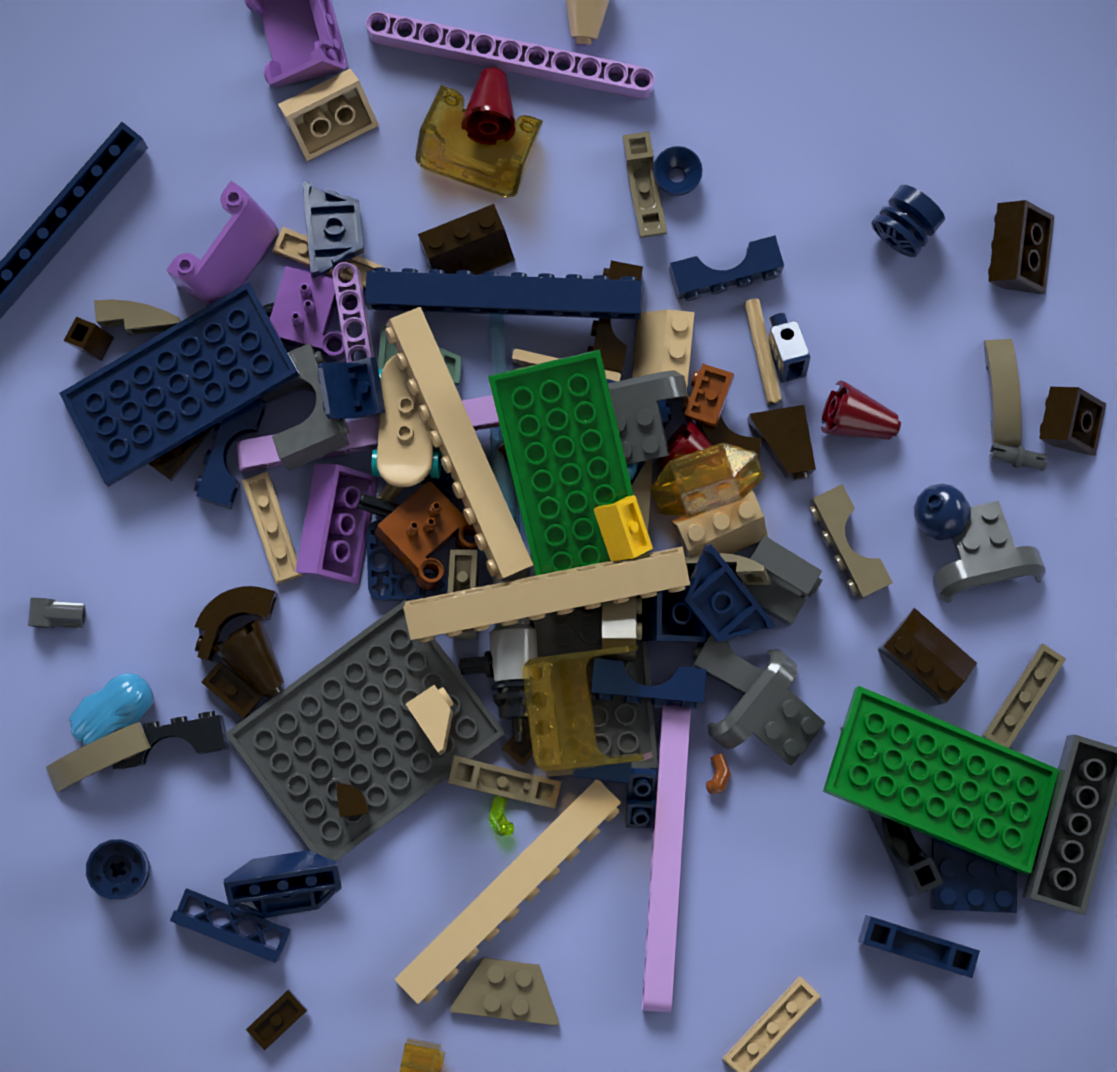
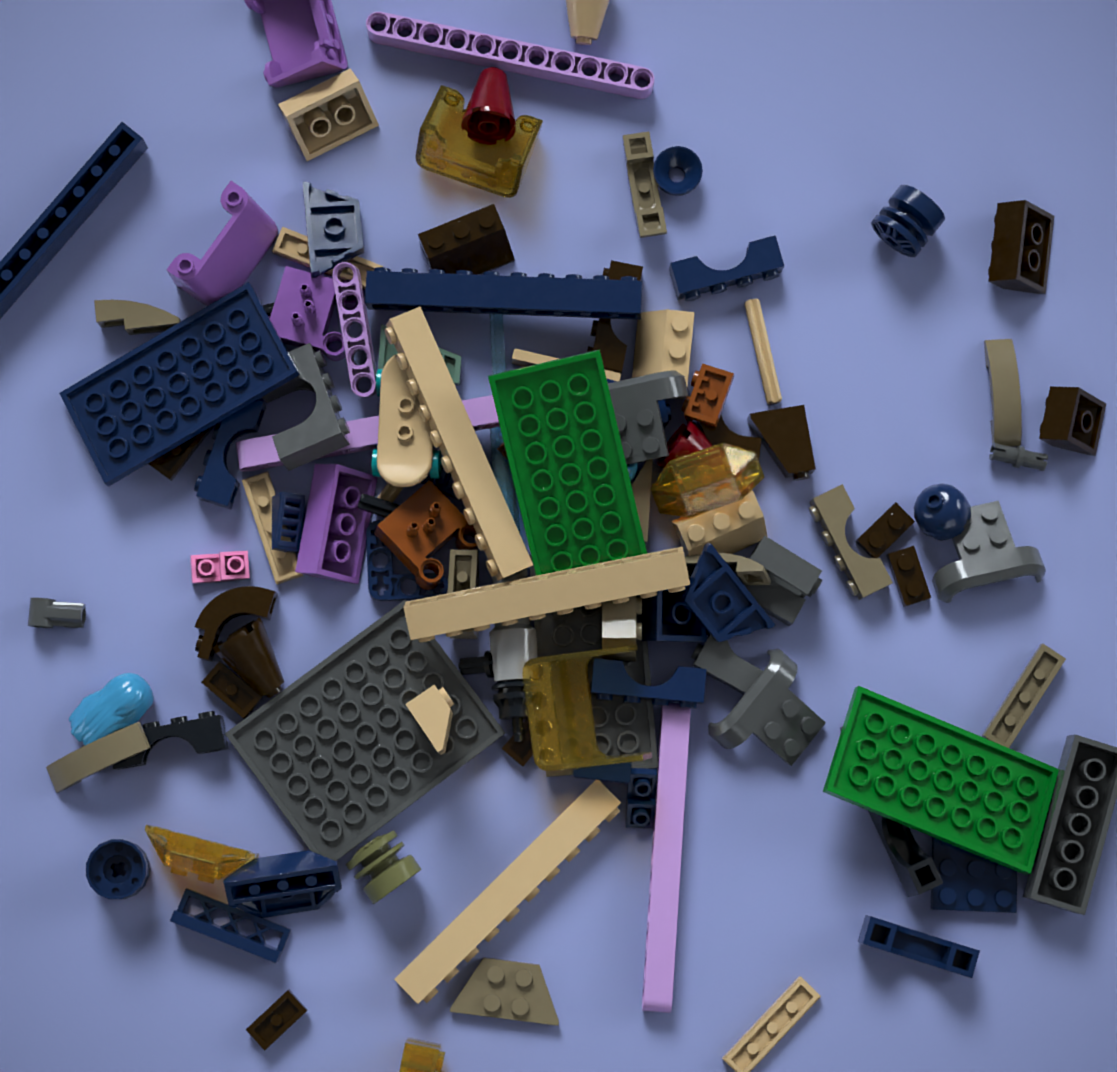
(88, 338): dark brown brick -> none
(197, 855): none -> clear yellow wedge
(219, 567): none -> bright pink slope
(297, 508): none -> dark blue slope
(351, 389): dark blue bracket -> none
(351, 801): dark brown brick -> none
(383, 866): none -> olive wheel
(497, 818): clear neon green arm -> none
(504, 782): dark tan slope -> none
(623, 529): yellow panel -> none
(721, 777): dark orange arm -> none
(788, 348): dark blue torso -> none
(858, 415): dark red cone -> none
(885, 531): none -> dark brown plate
(908, 576): none -> dark brown plate
(928, 656): dark brown slope -> none

